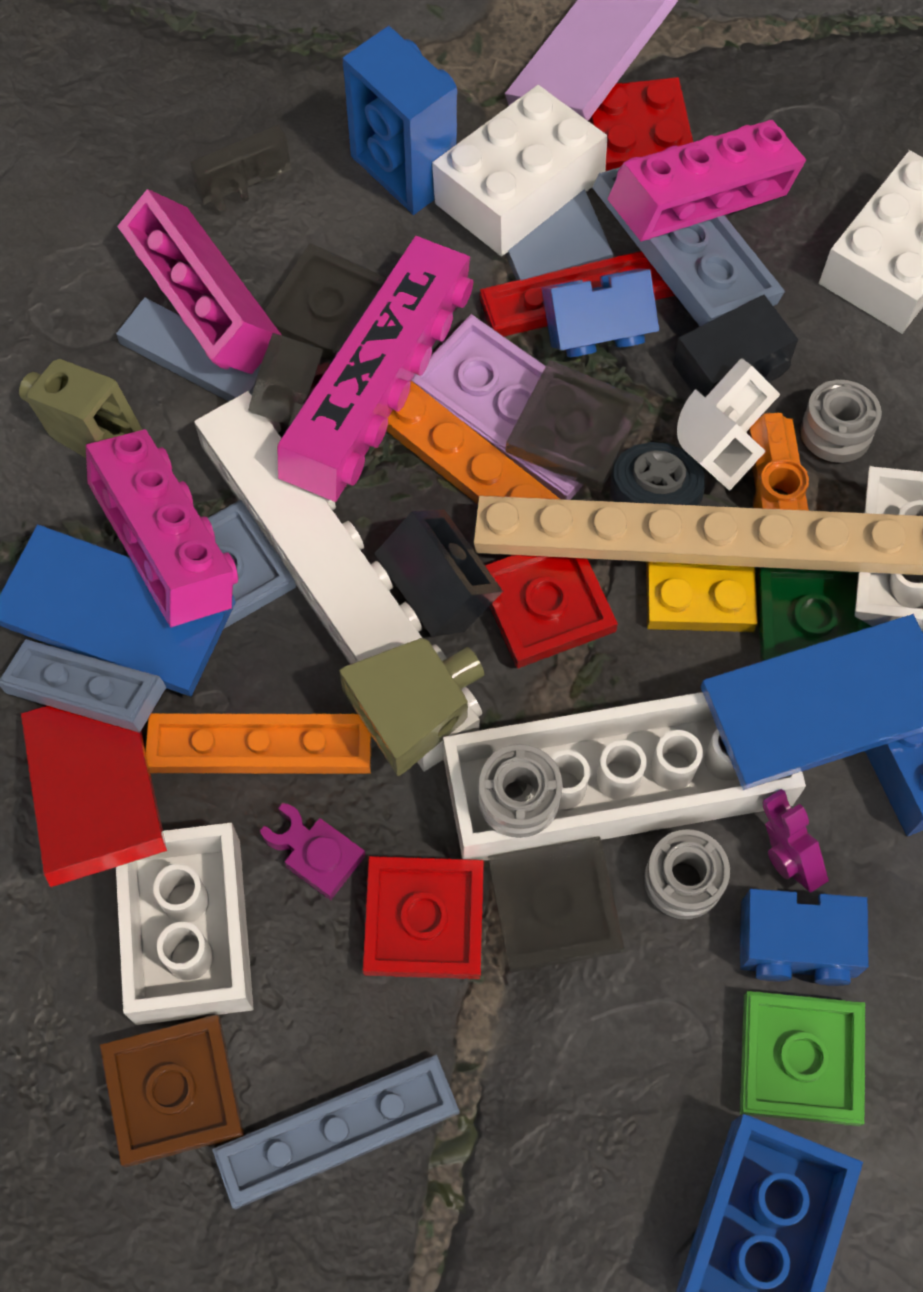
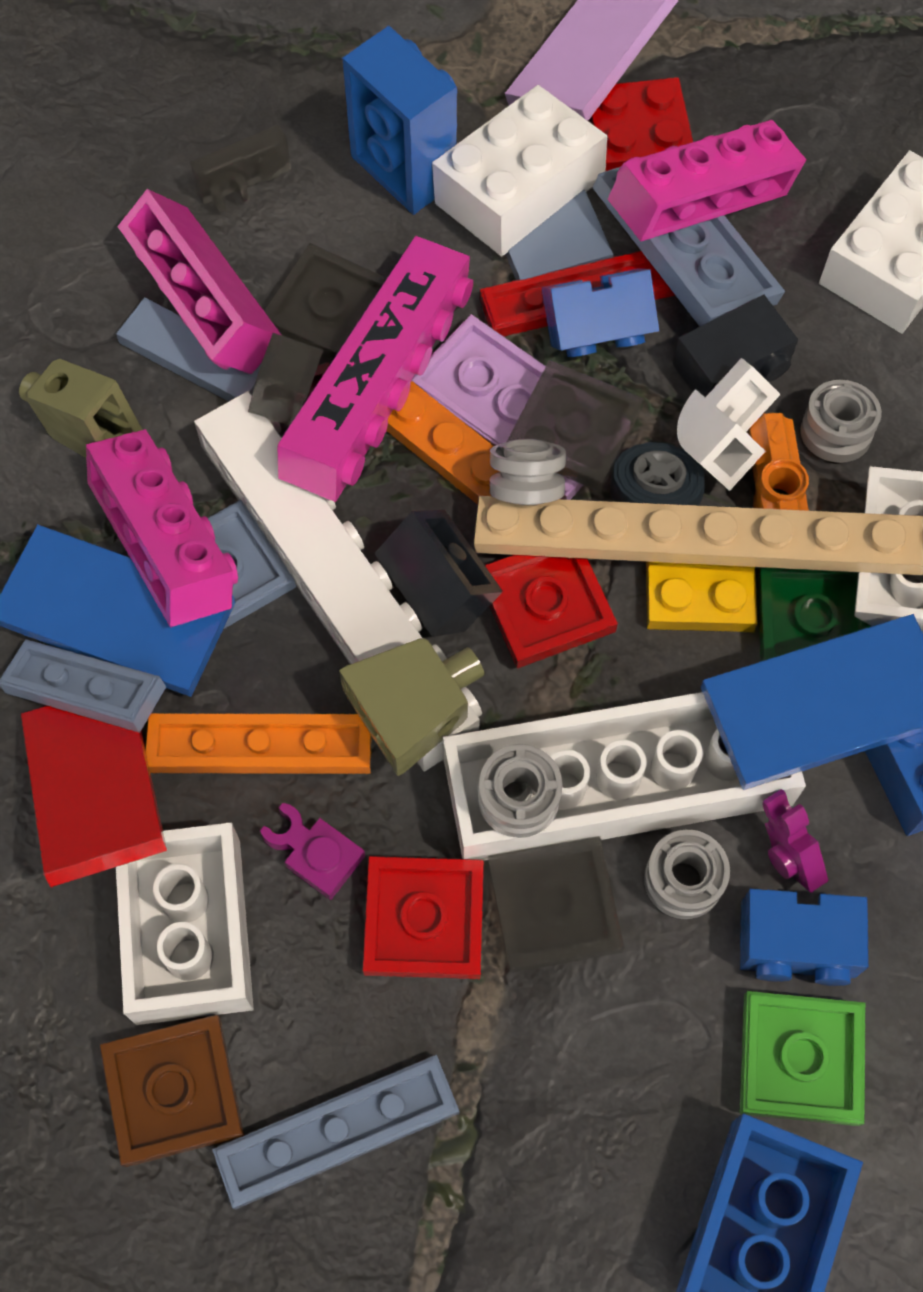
(527, 472): none -> light grey wheel

